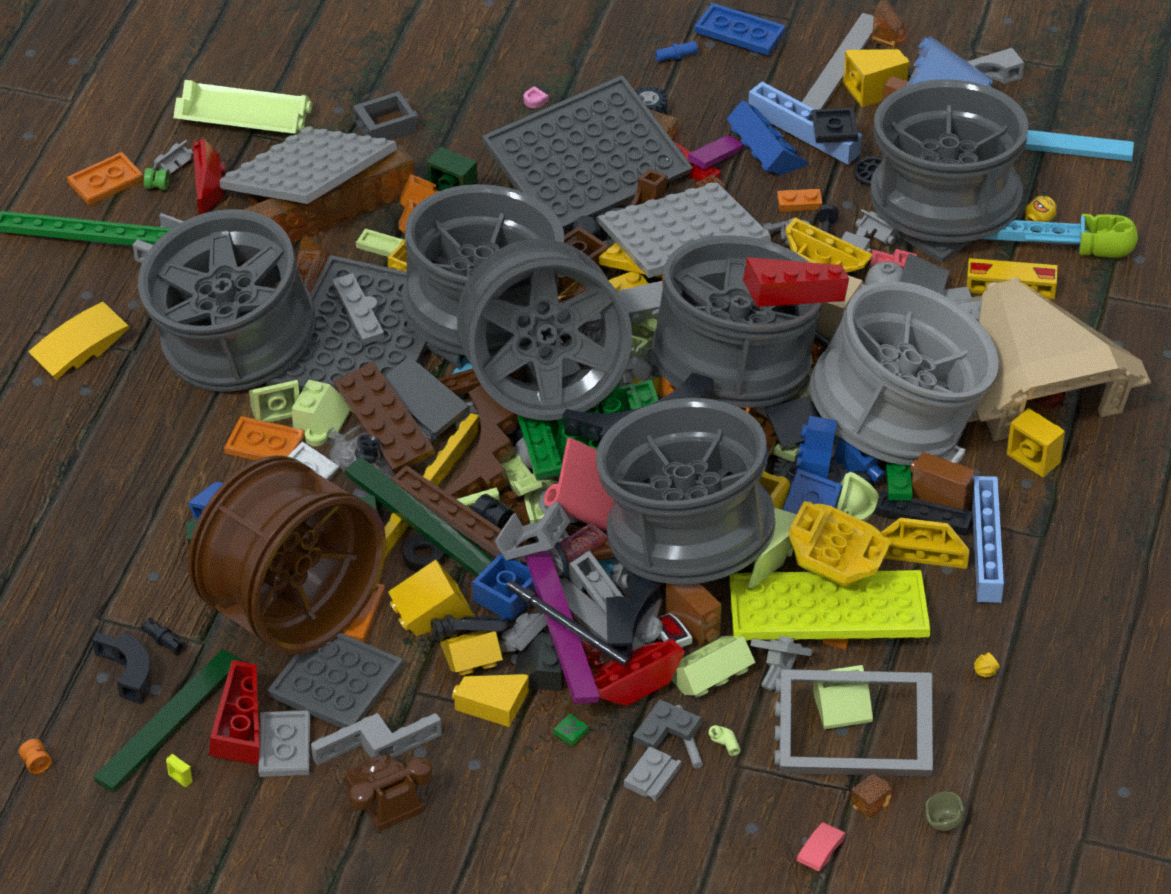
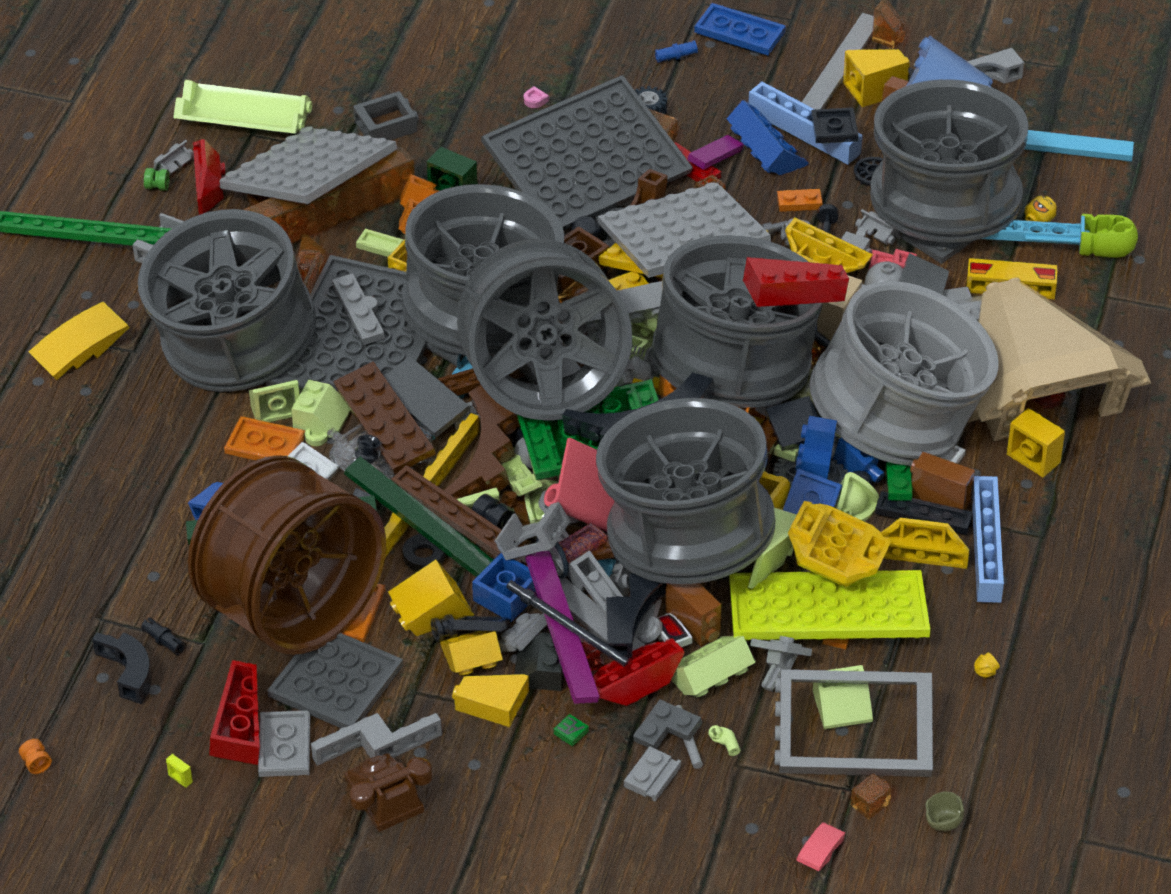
(105, 178): orange tile -> none
(165, 722): dark green tile -> none

